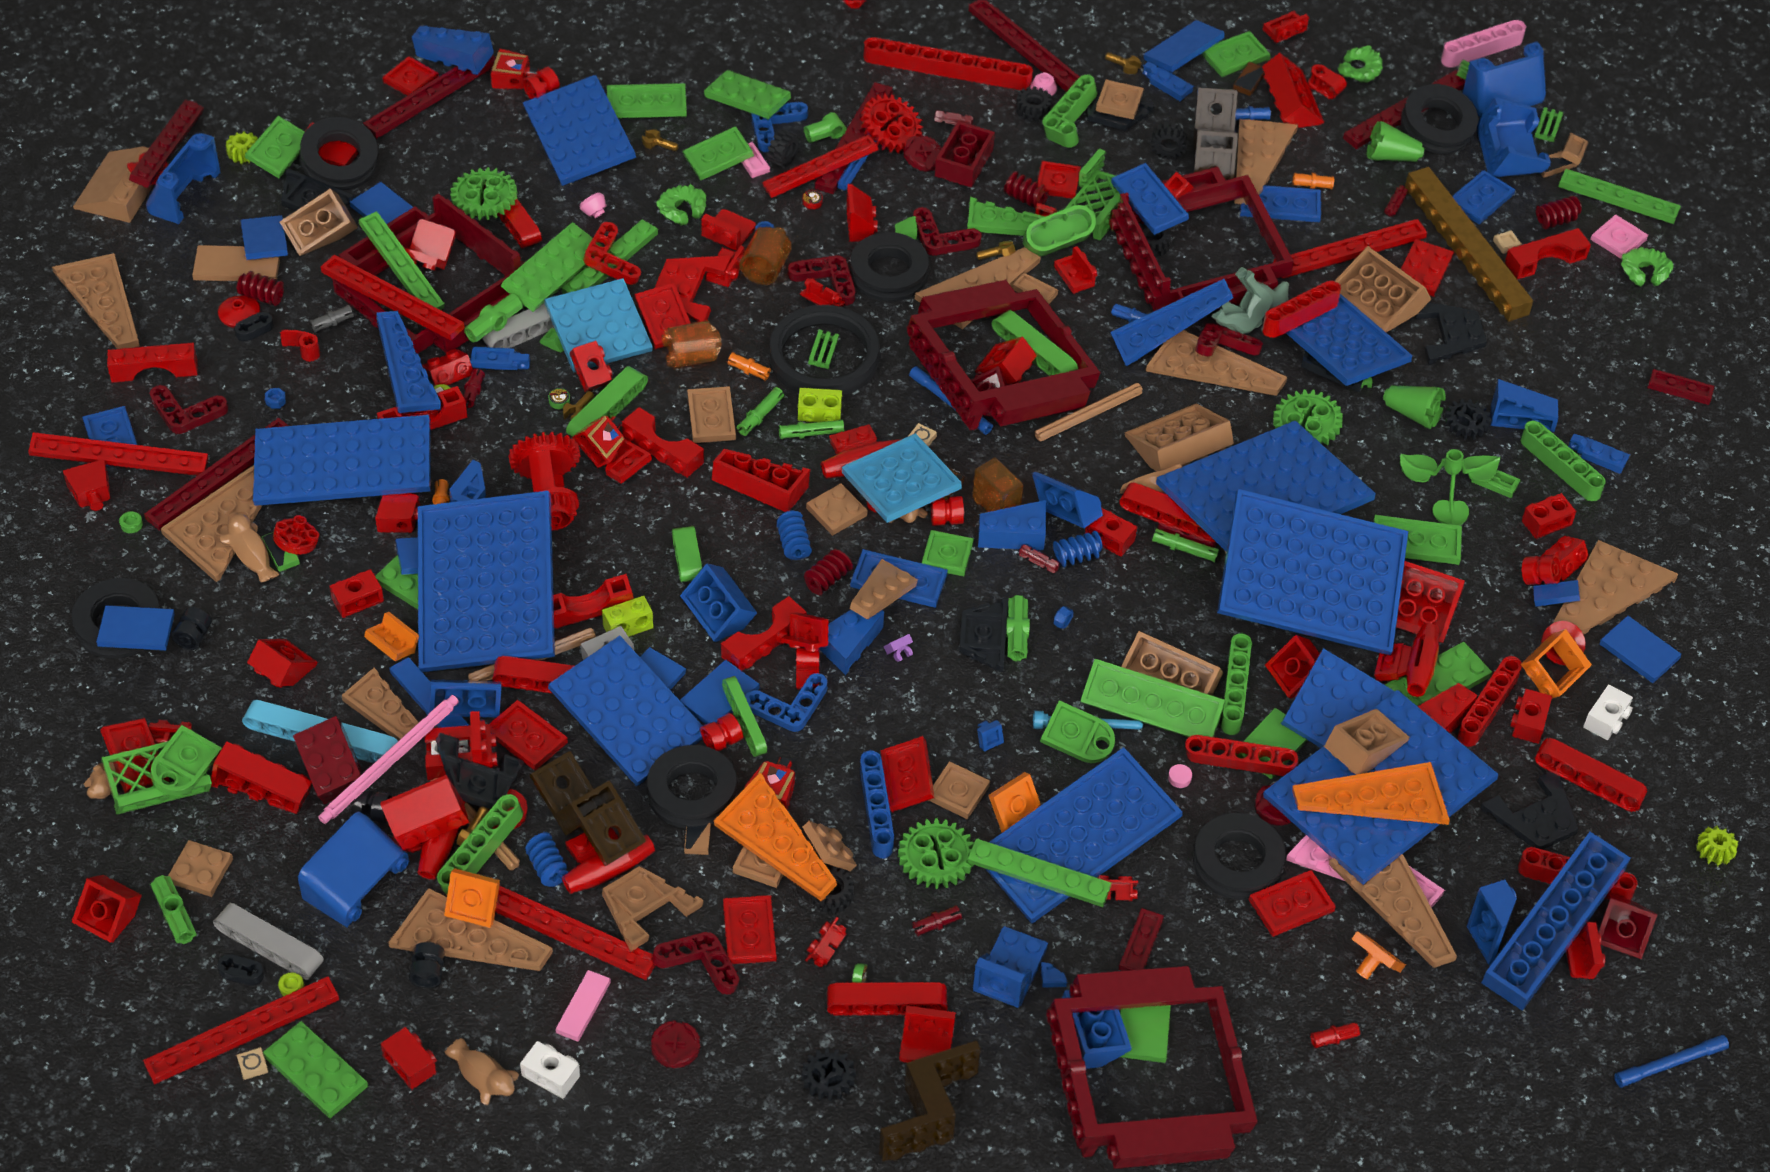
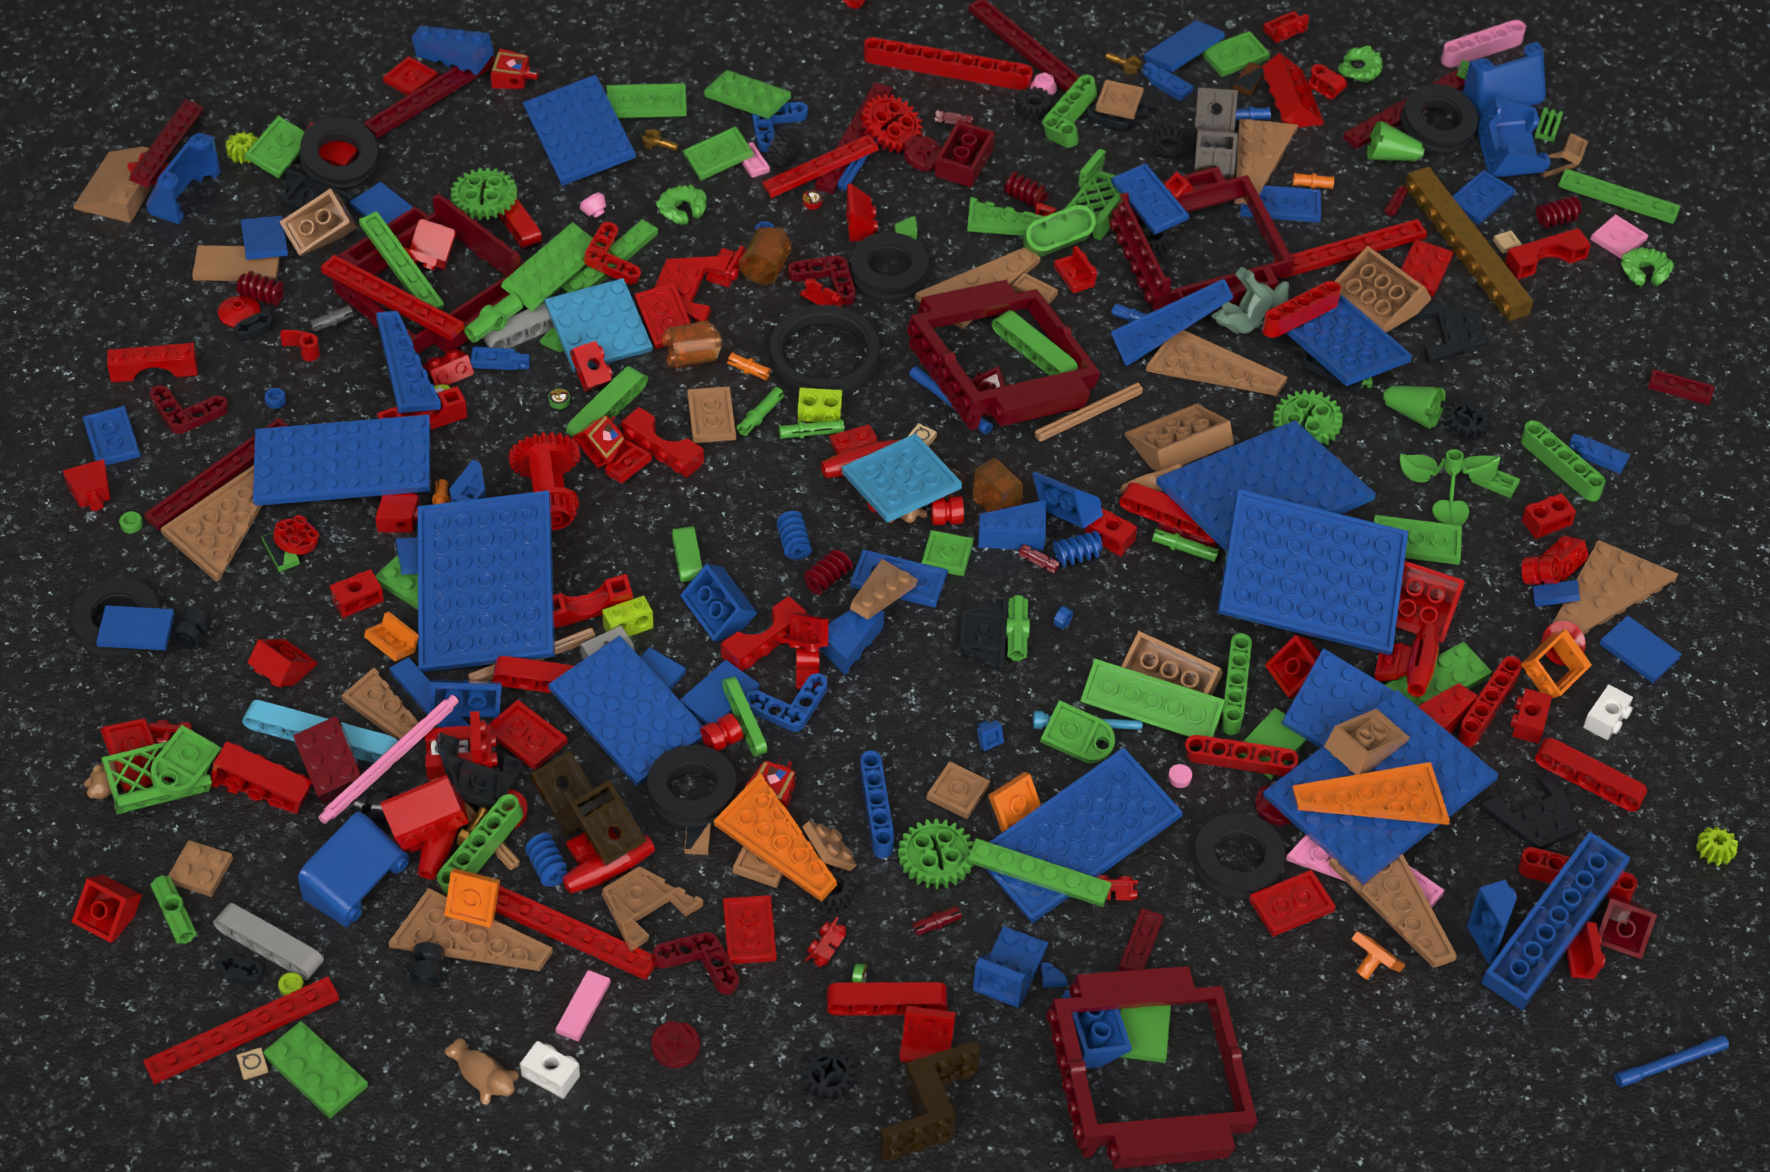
(101, 293): medium nougat wing -> none
(118, 454): red plate -> none
(248, 546): medium nougat animal -> none
(409, 1058): red brick -> none
(473, 387): dark red pin -> none
(540, 83): red wheel -> none
(569, 409): pearl gold bar -> none
(727, 228): red bracket -> none
(761, 479): red wedge -> none
(826, 337): bright green tile -> none
(829, 126): bright green piece -> none
(836, 509): medium nougat plate -> none
(898, 646): medium lavender tile -> none
(907, 774): red plate -> none
(940, 241): dark red beam -> none
(1005, 248): pearl gold bar -> none
(1011, 356): red slope -> none
(1059, 179): red tile -> none
(1215, 334): dark red beam -> none
(1334, 1035): red axle -> none
(1516, 405): blue wedge -> none

